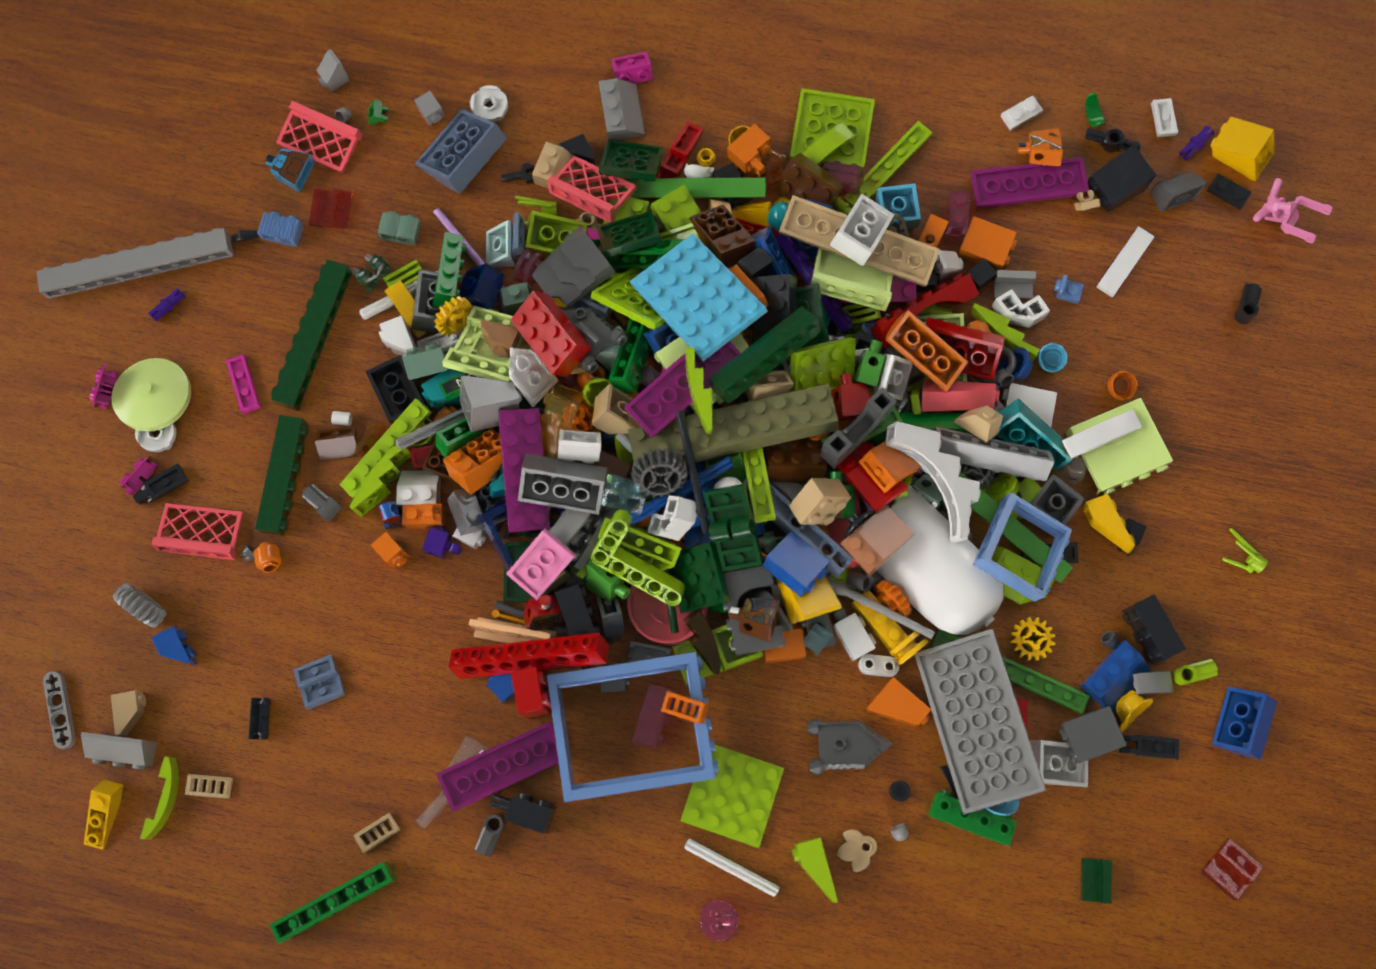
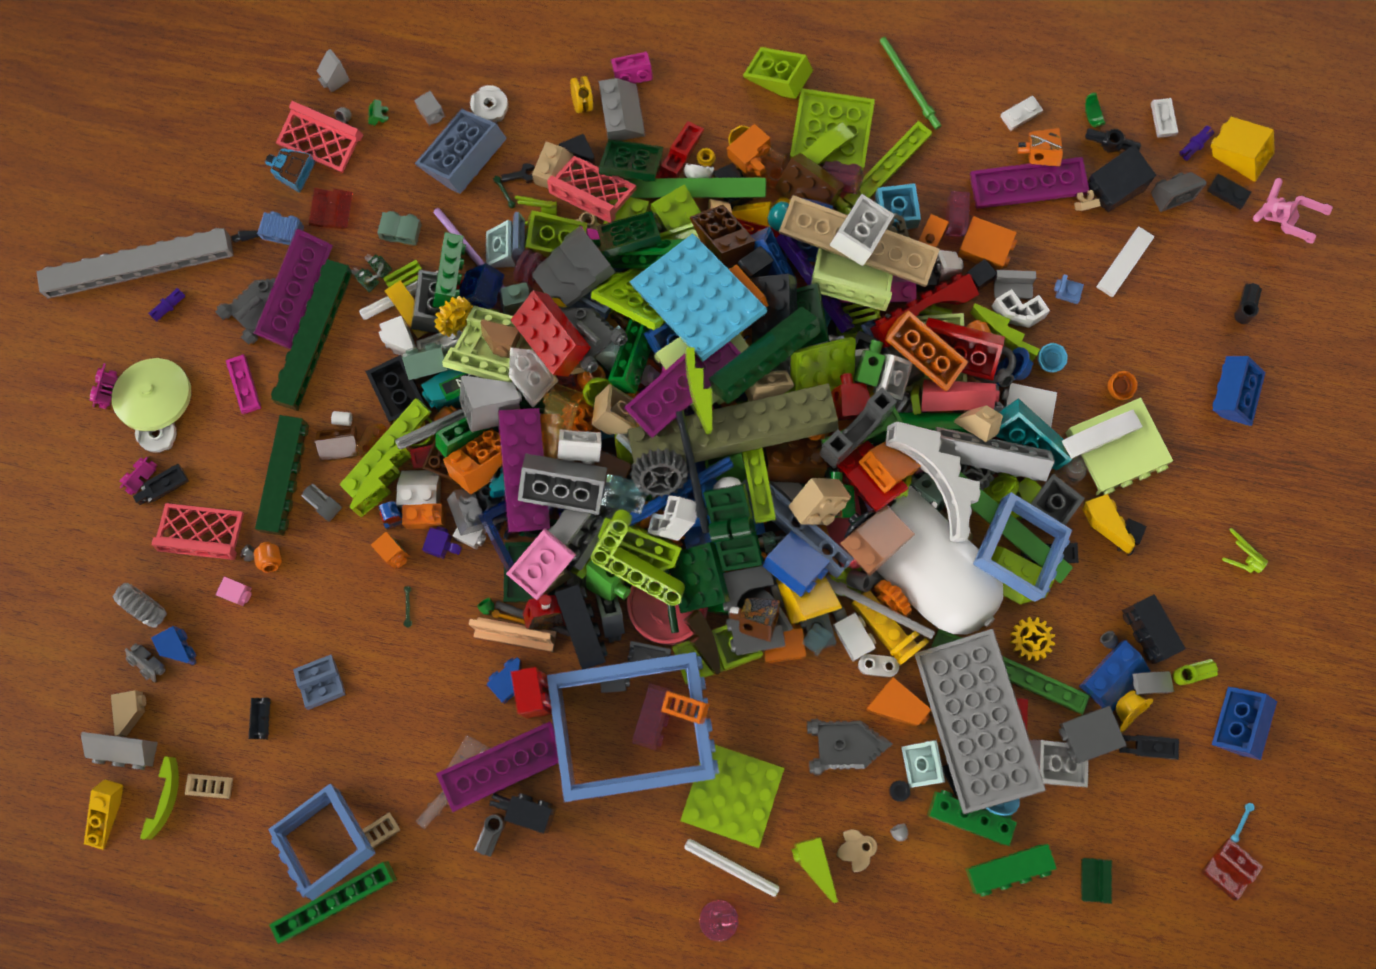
(55, 711): light grey beam -> none
(138, 657): none -> light grey hinge
(234, 591): none -> bright pink brick
(248, 307): none -> dark grey shield
(292, 288): none -> magenta plate
(327, 795): none -> medium blue window
(407, 623): none -> clear green hinge
(485, 606): none -> green hinge
(497, 180): none -> dark green hinge
(543, 654): red brick -> none
(581, 94): none -> yellow head
(779, 71): none -> lime slope
(923, 764): none -> light aqua slope
(928, 111): none -> bright green bar
(1010, 869): none -> green brick
(1239, 389): none -> blue slope
(1249, 807): none -> medium azure hinge

